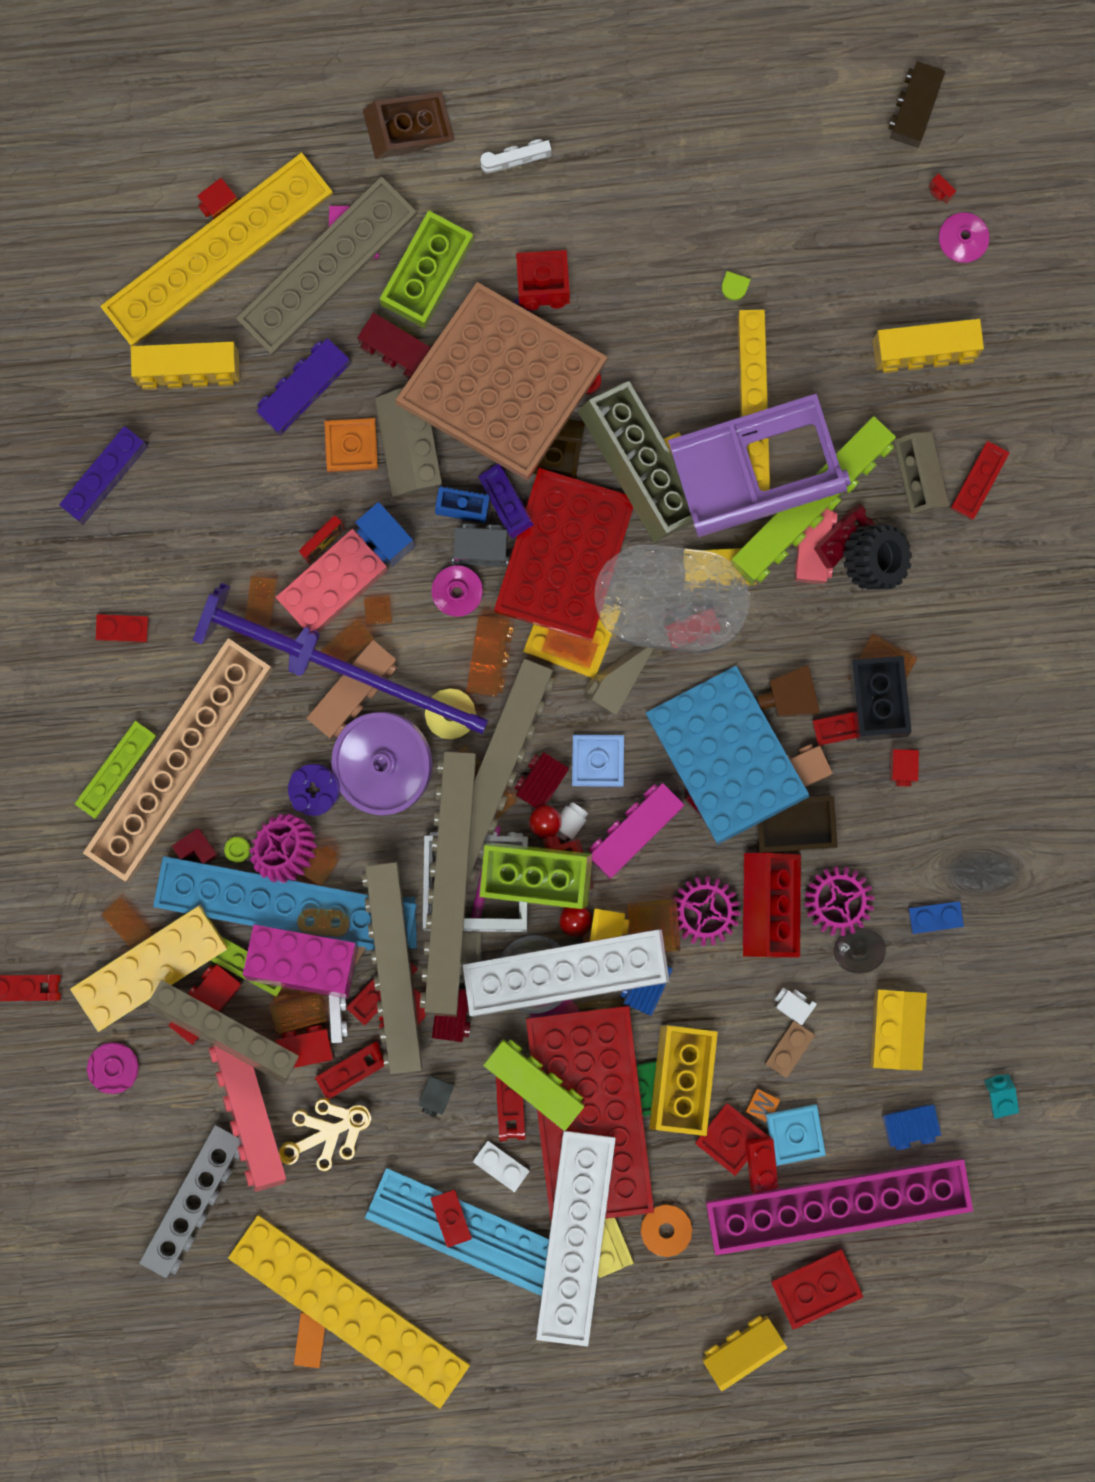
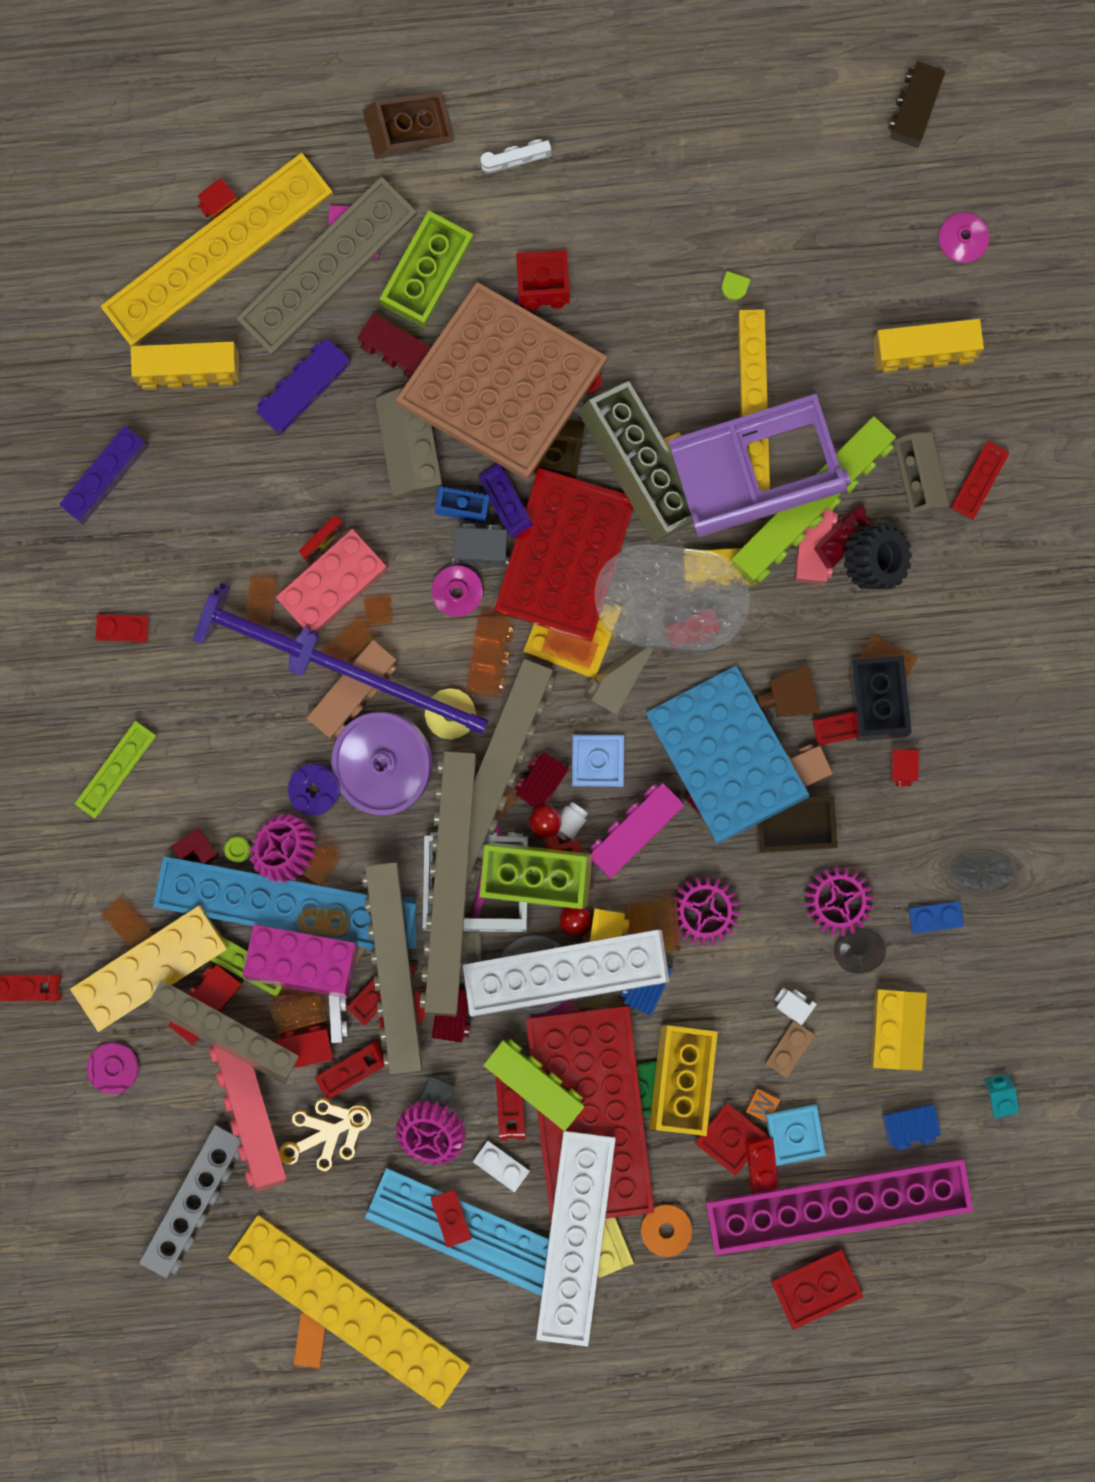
(178, 761): light nougat brick -> none
(351, 445): orange tile -> none
(385, 534): blue brick -> none
(424, 1131): none -> dark pink gear
(743, 1352): yellow slope -> none
(771, 905): red slope -> none
(941, 189): red plate -> none

